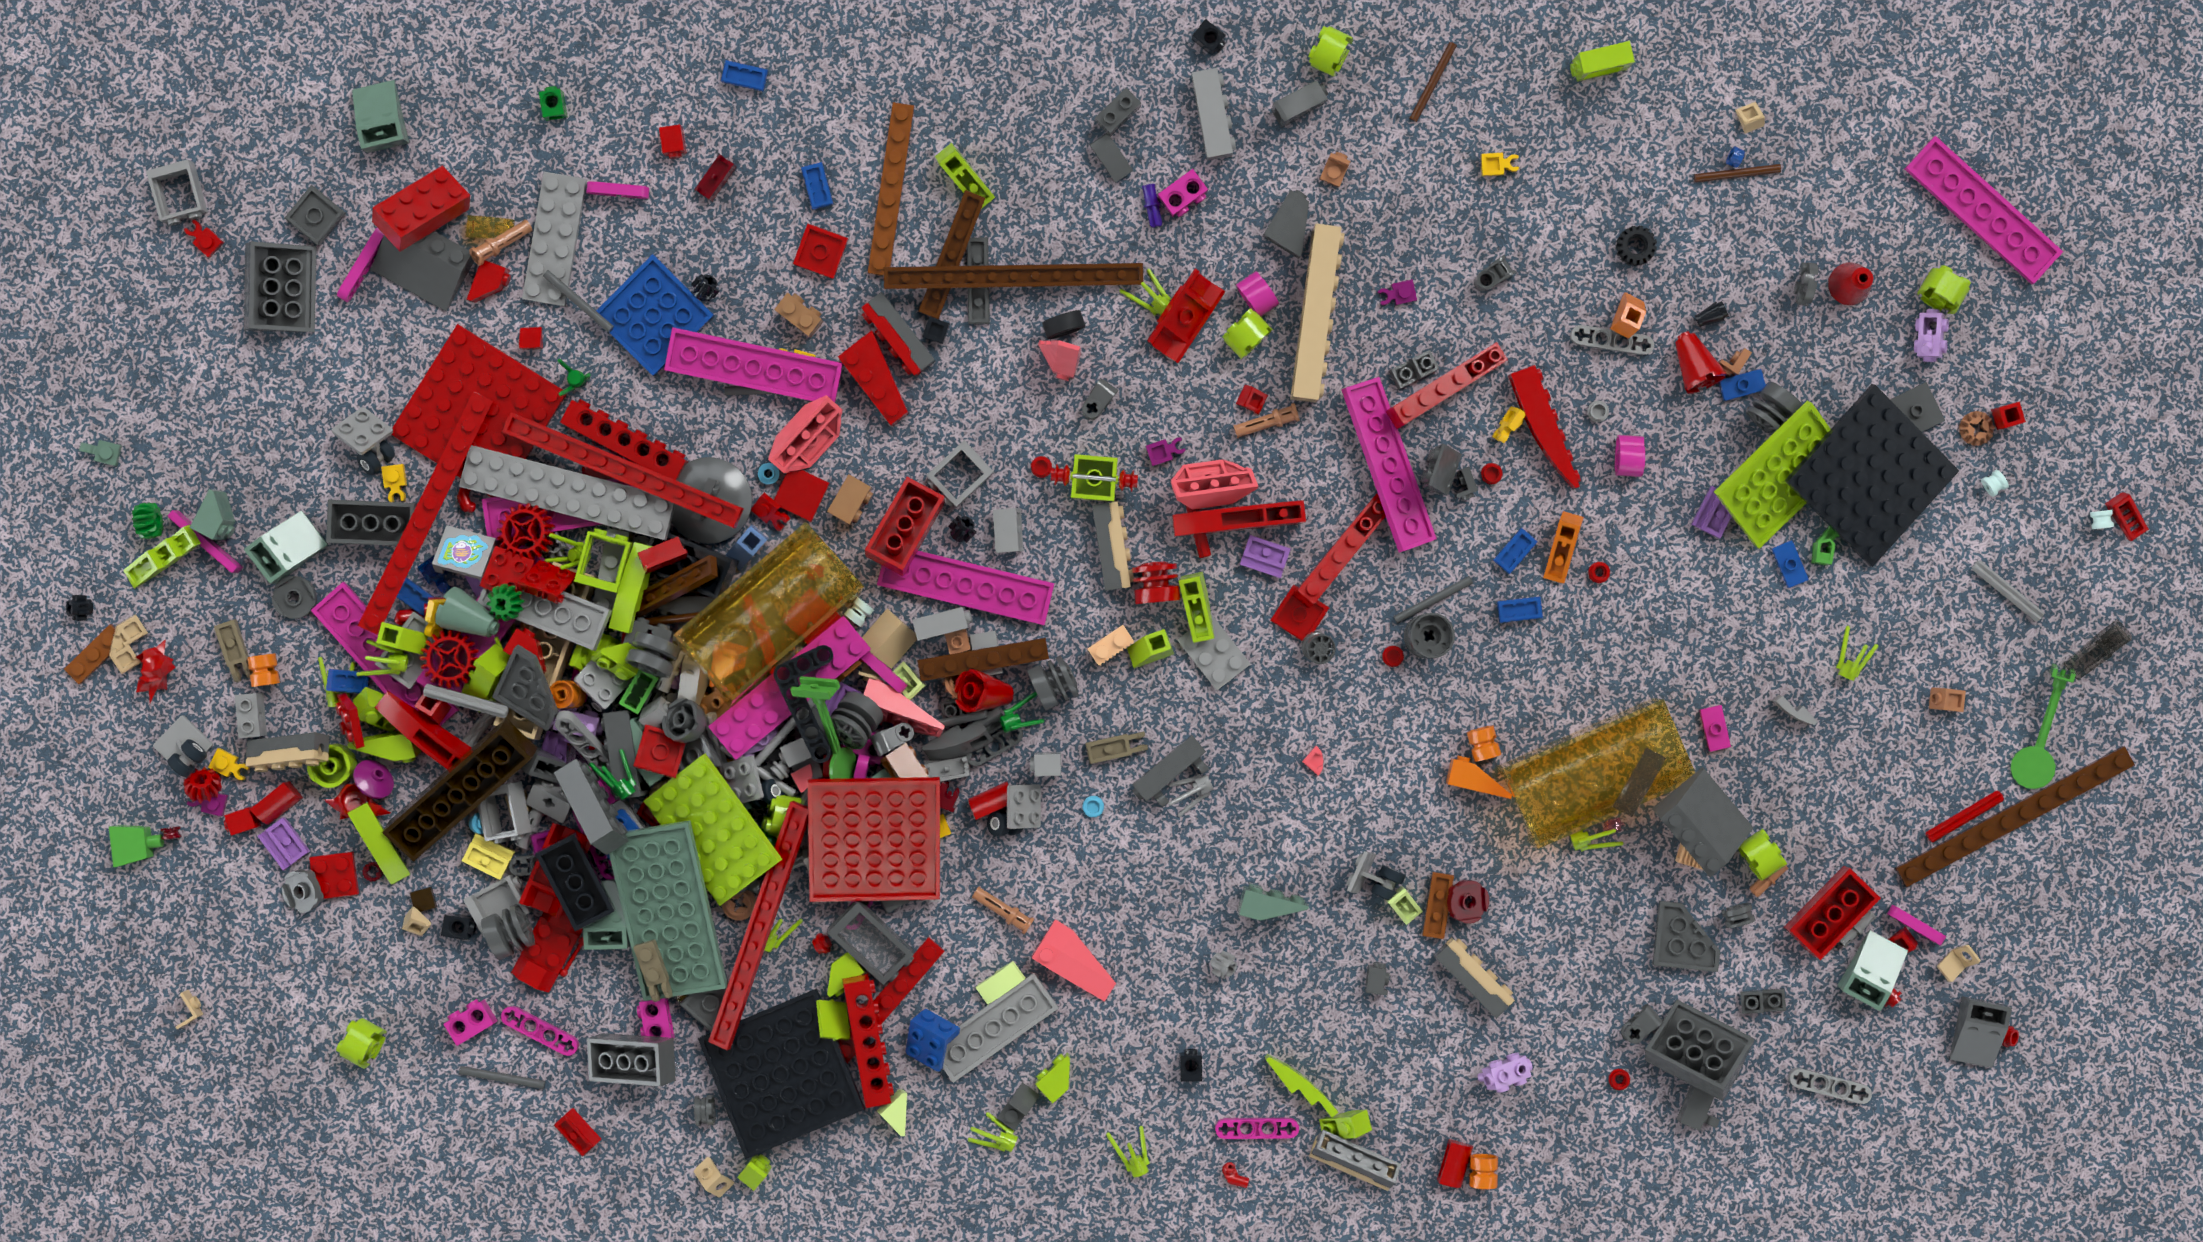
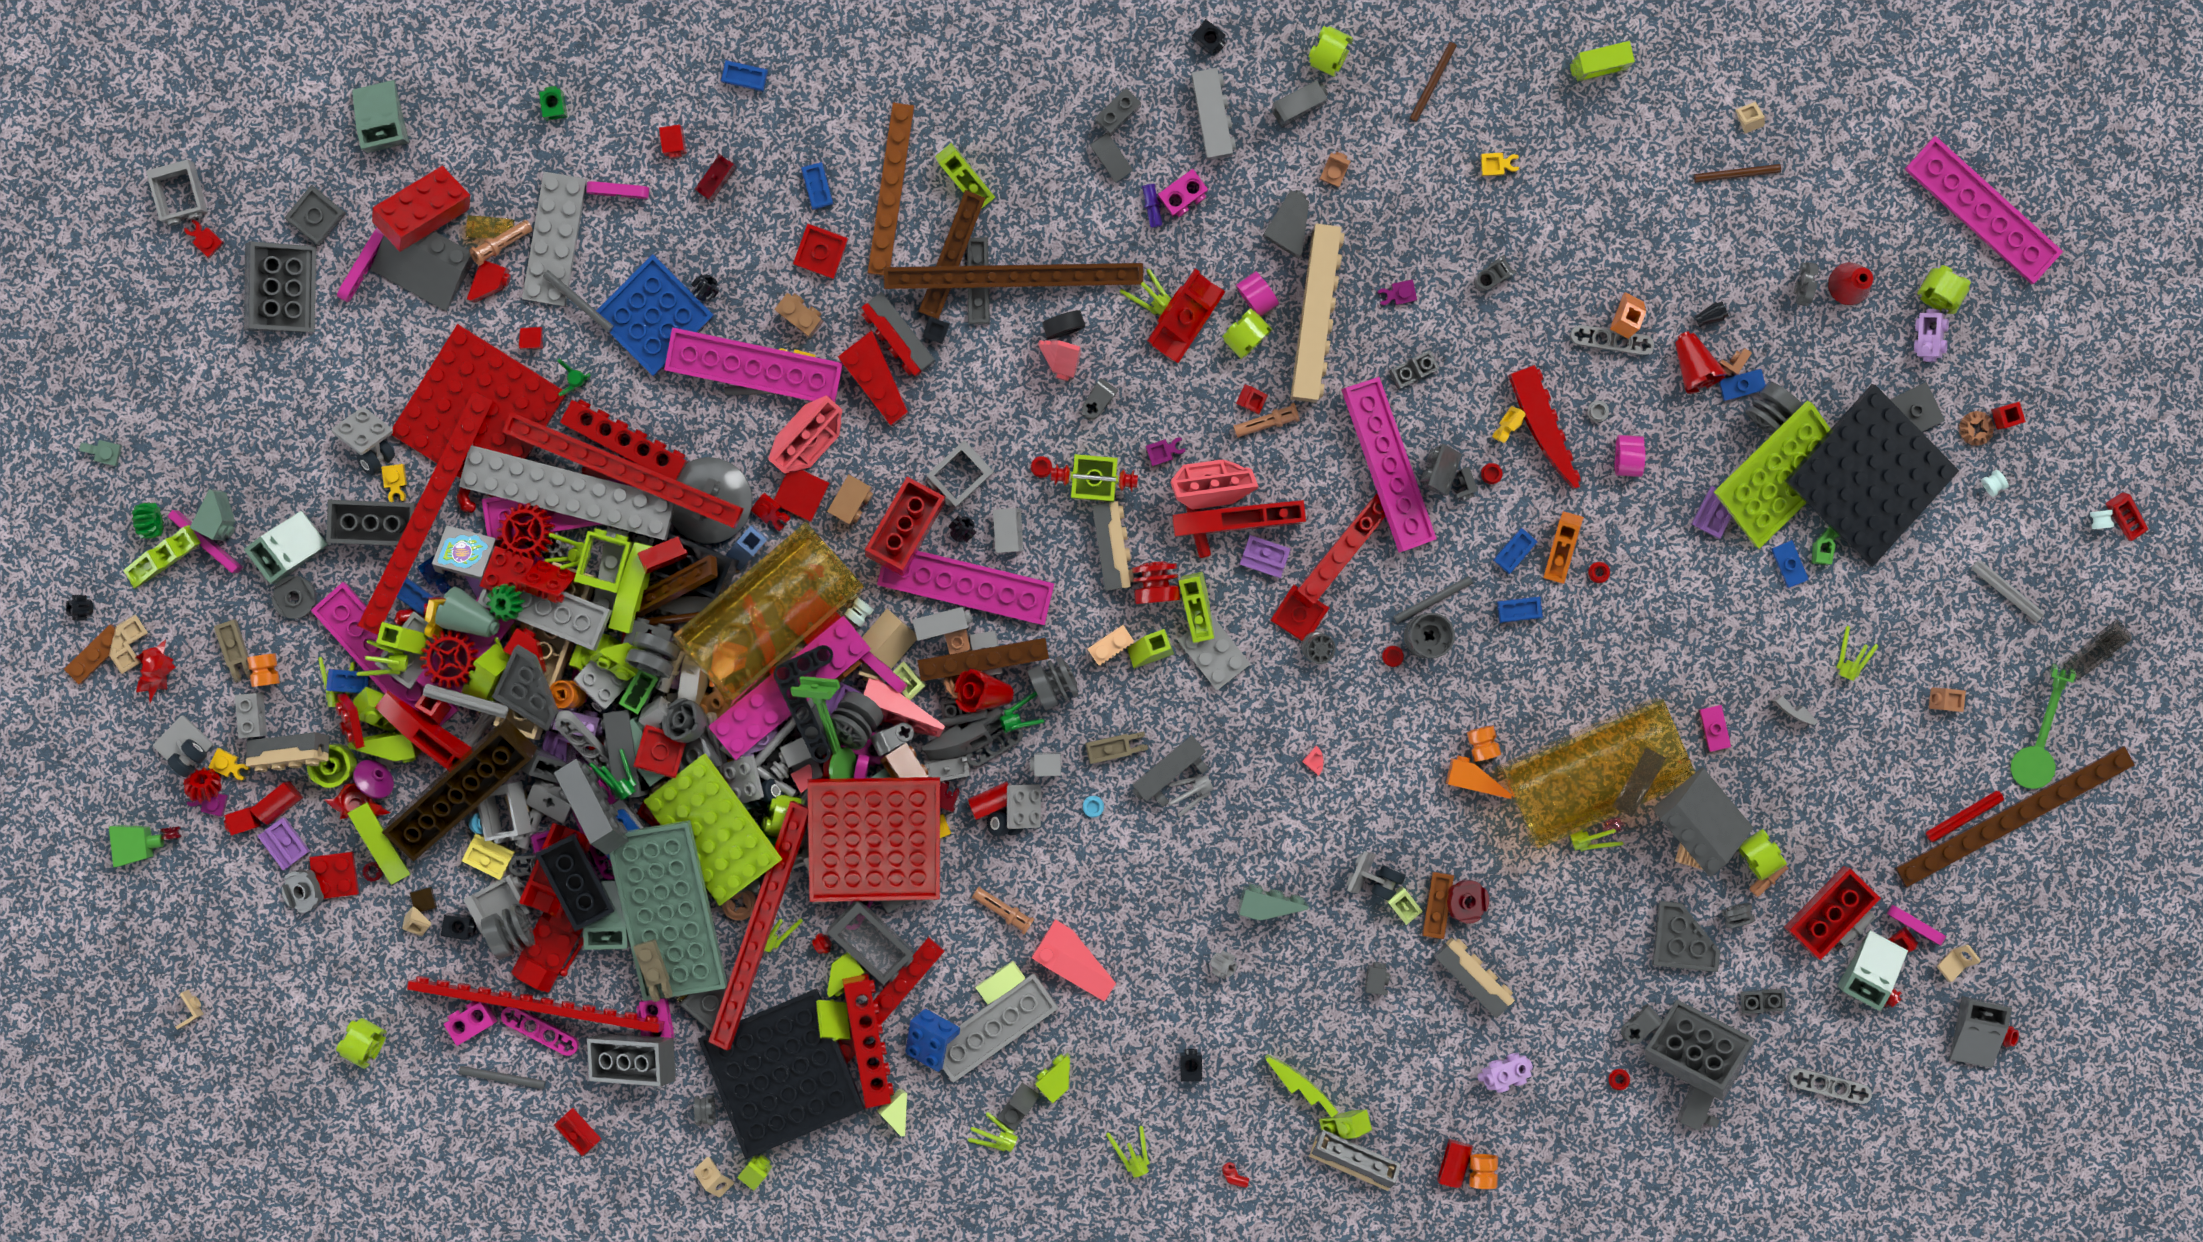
(545, 1005): none -> red plate
(775, 473): medium azure plate -> none
(1257, 1132): dark pink beam -> none
(1446, 385): slope -> none
(1645, 236): black tyre -> none
(1735, 157): blue axle -> none

